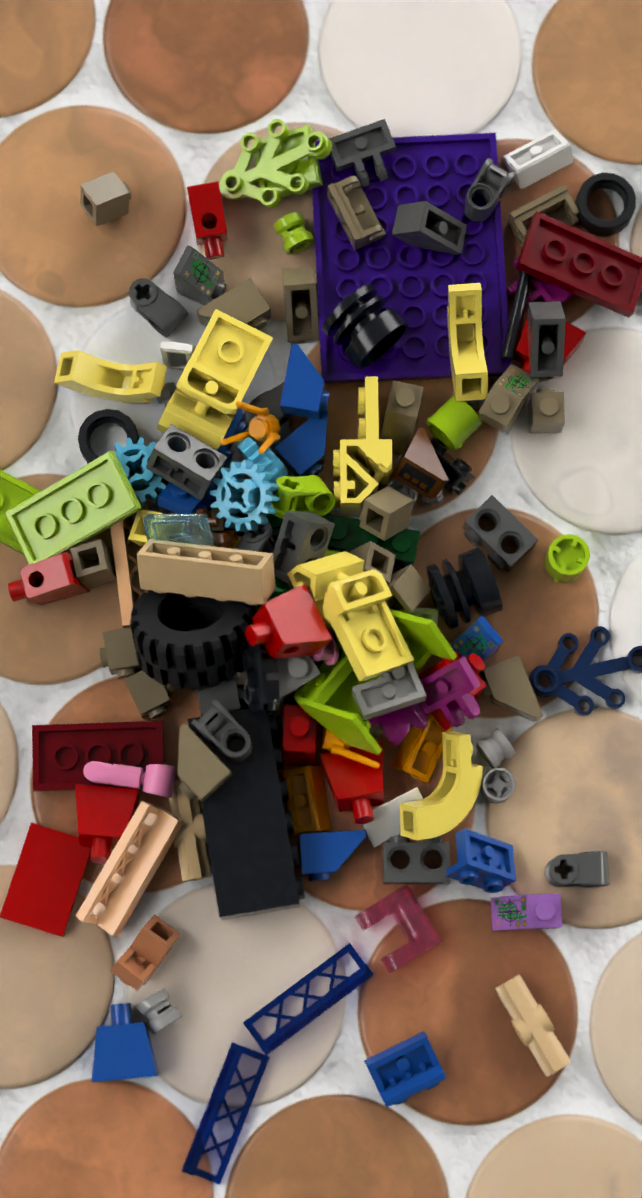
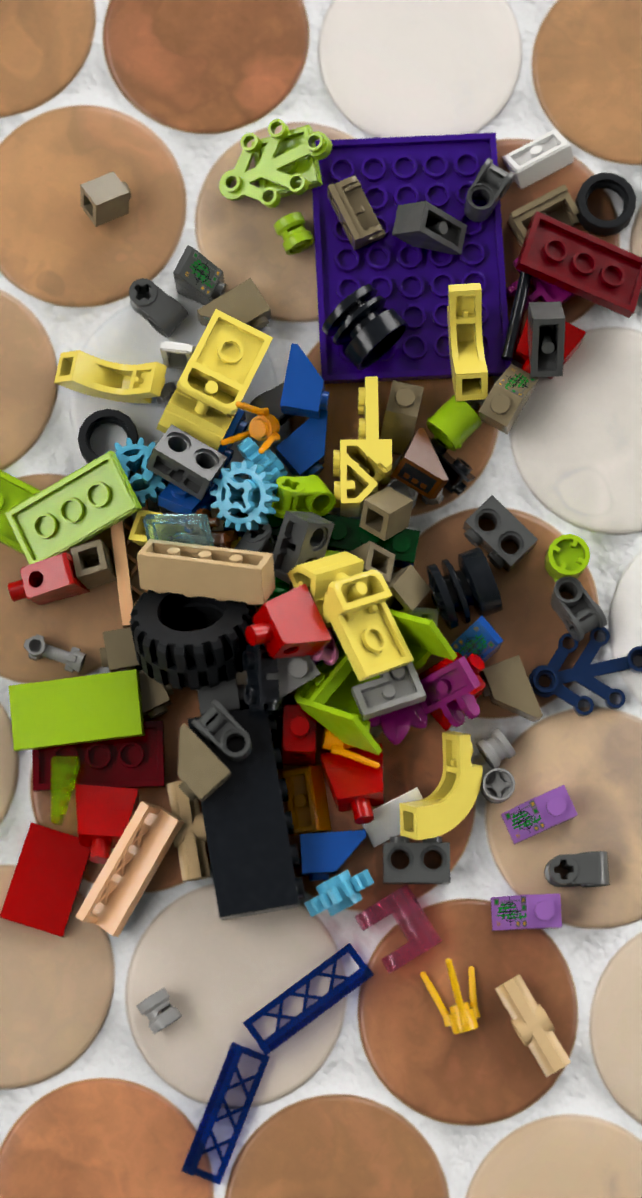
(38, 649): none -> light grey bar
(63, 778): none -> clear neon green slope
(76, 710): none -> lime tile
(123, 1048): blue torso -> none
(146, 953): nougat brick -> none
(157, 778): bright pink piece -> none
(207, 208): red torso -> none
(300, 303): dark tan slope -> none
(339, 893): none -> medium azure gear
(361, 146): dark grey hinge -> none
(405, 1069): blue bracket -> none
(420, 751): light orange slope -> none
(462, 1015): none -> yellow plant
(482, 862): blue bracket -> none
(539, 814): none -> medium lavender slope
(546, 411): dark tan brick -> none
(579, 613): none -> dark grey piece

